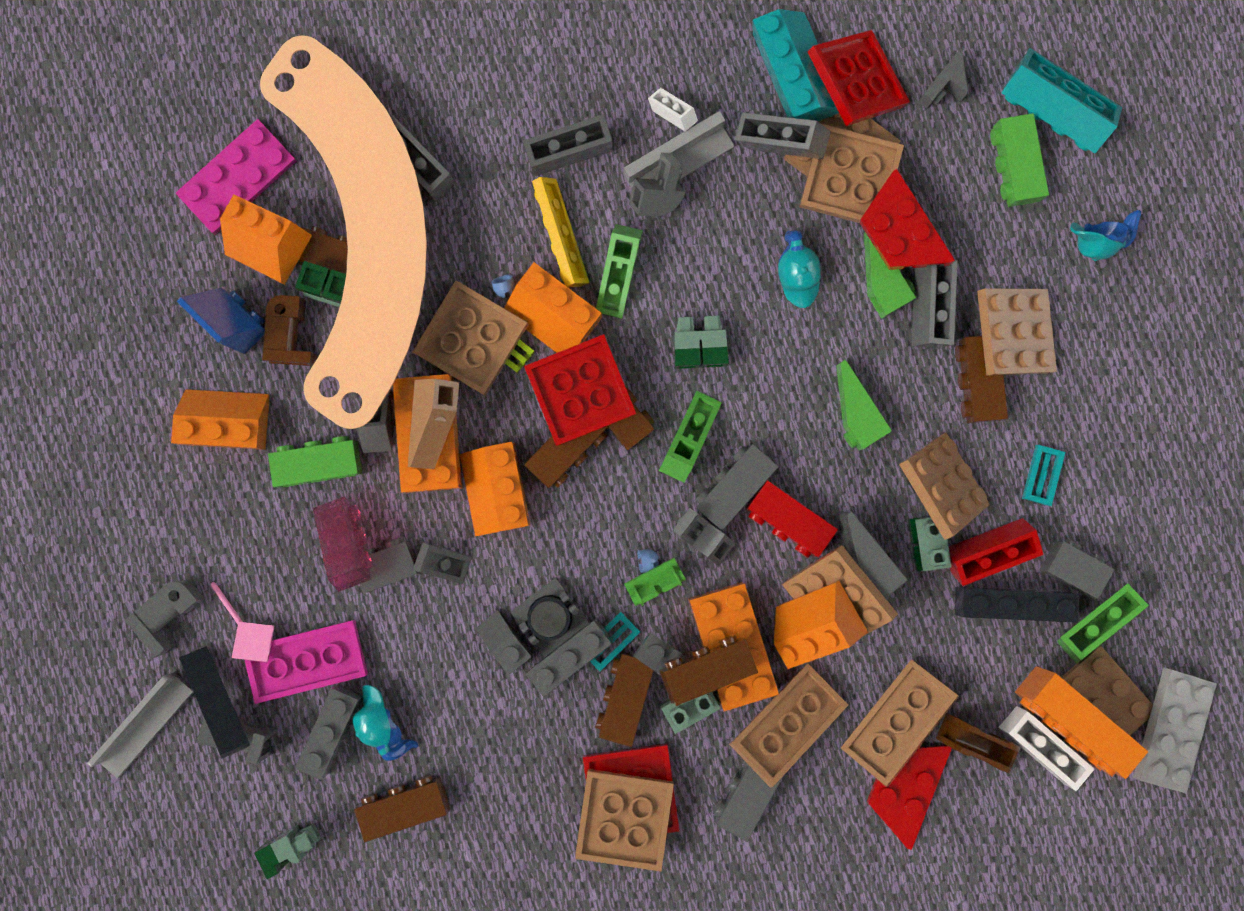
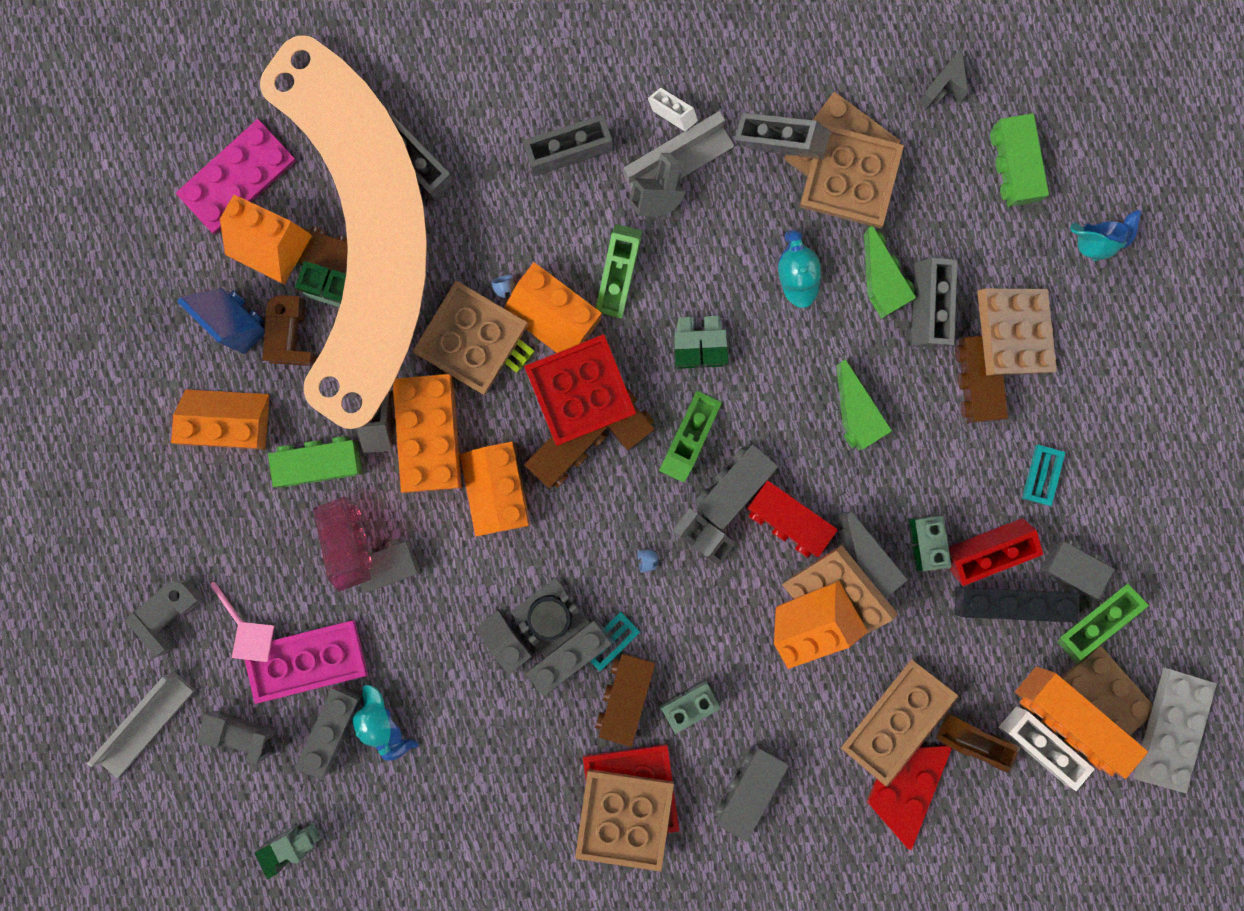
(214, 702): black tile -> none
(401, 808): reddish brown brick -> none
(431, 420): medium nougat slope -> none
(442, 563): dark grey slope -> none
(560, 232): yellow plate -> none
(655, 582): bright green hinge -> none
(655, 652): dark grey brick -> none
(707, 670): reddish brown brick -> none
(727, 614): orange brick -> none
(784, 46): teal slope -> none
(788, 725): medium nougat plate -> none
(858, 77): red plate -> none
(902, 228): red wing -> none
(945, 485): medium nougat plate -> none
(1062, 101): teal slope -> none

